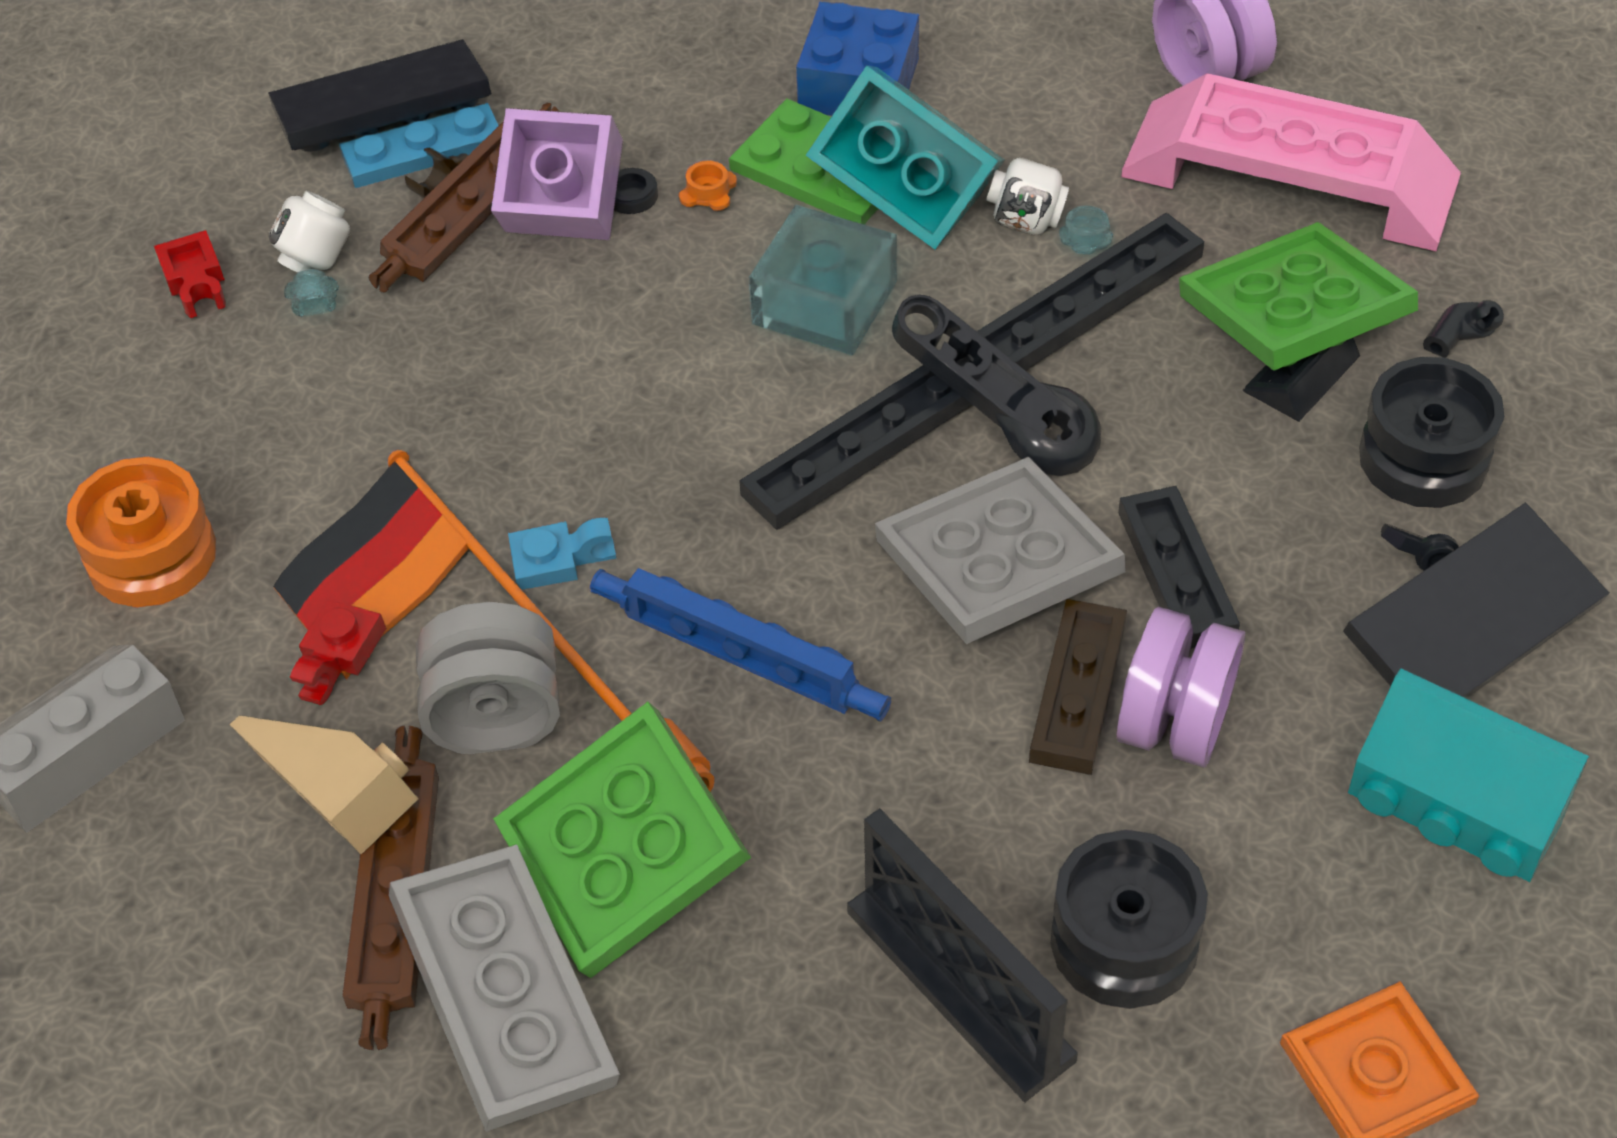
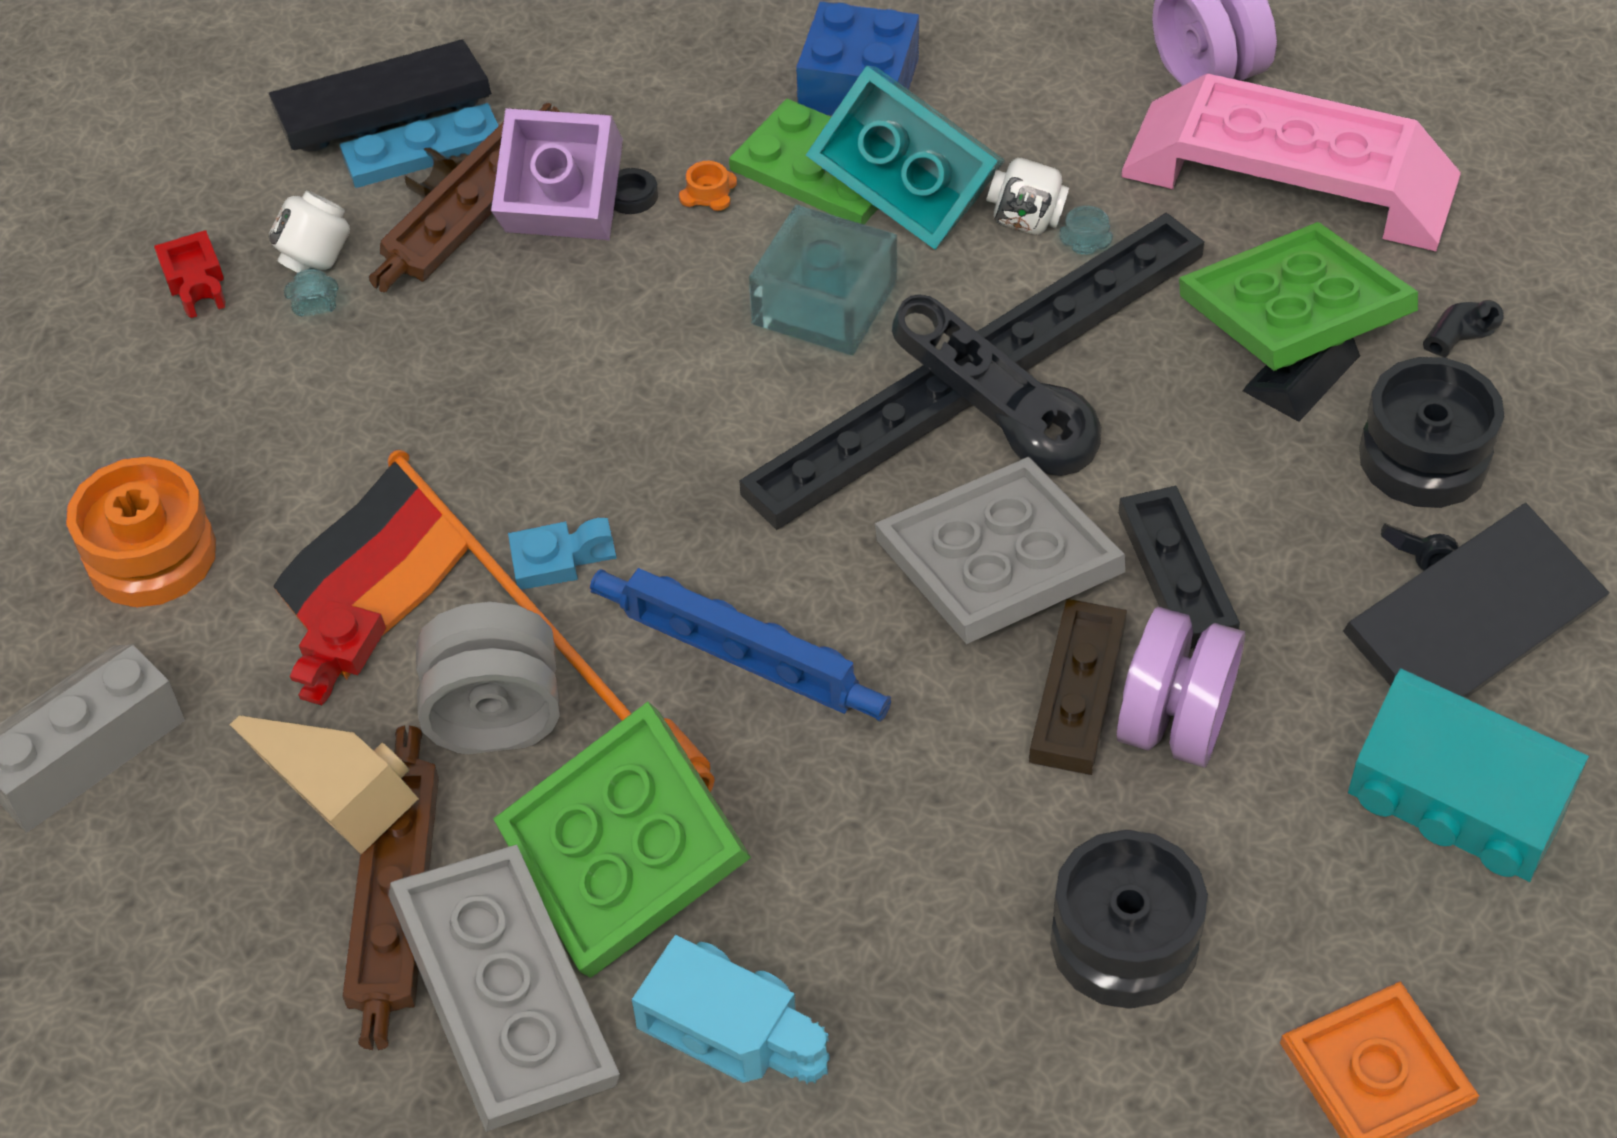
(728, 1015): none -> medium azure hinge
(961, 961): black fence -> none

